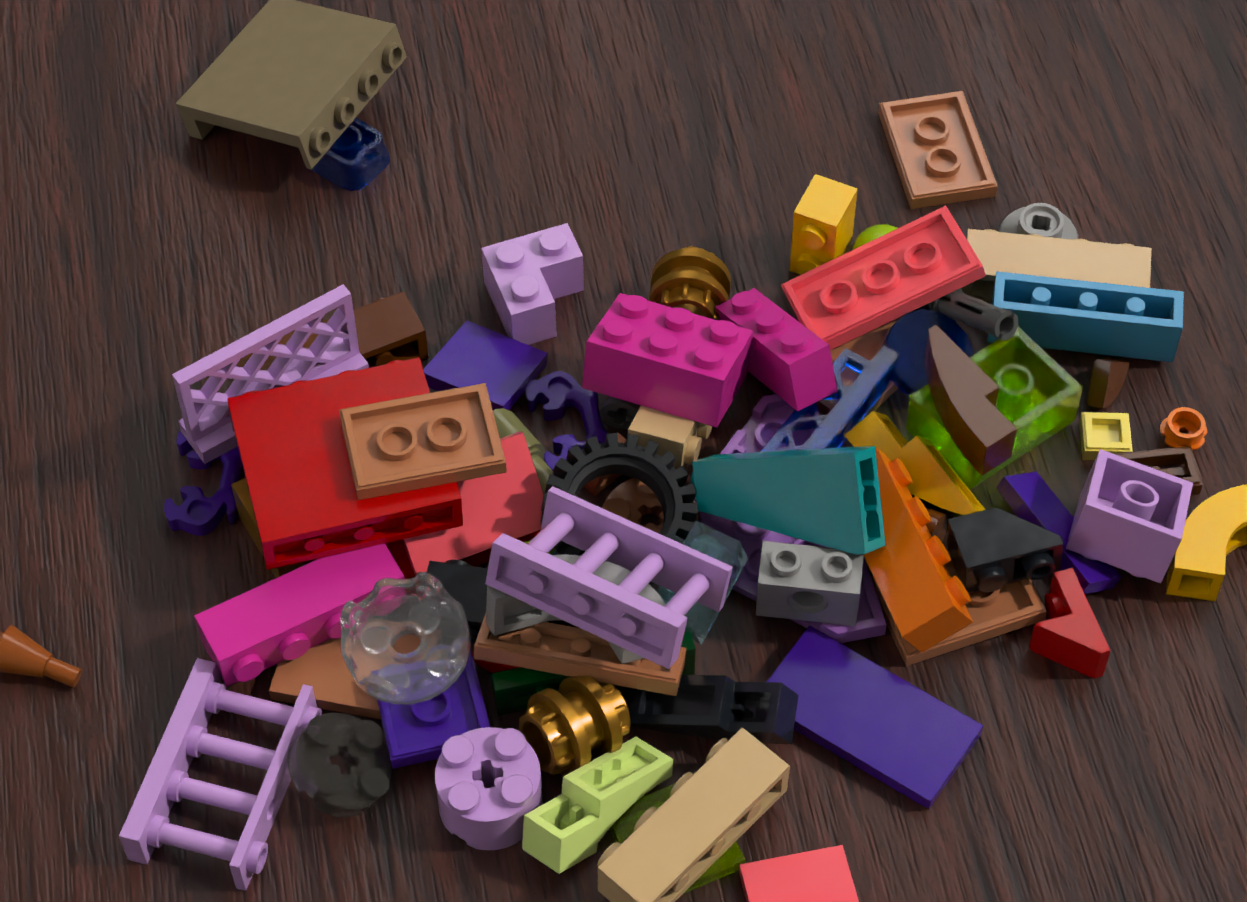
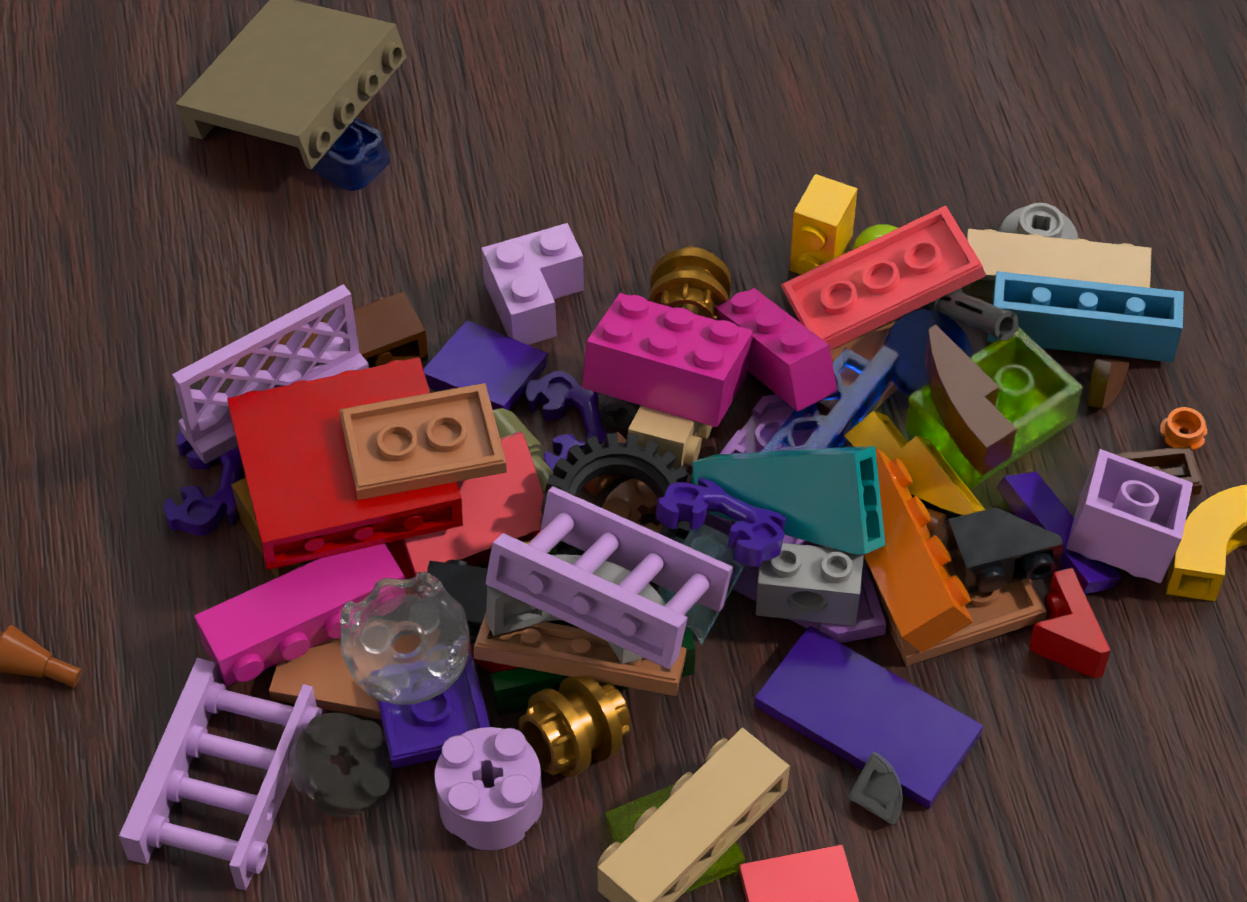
(591, 802): yellowish green slope -> none
(718, 709): black slope -> none
(755, 536): none -> dark purple helmet
(879, 789): none -> dark grey tile
(937, 150): nougat tile -> none
(1104, 432): light yellow tile -> none

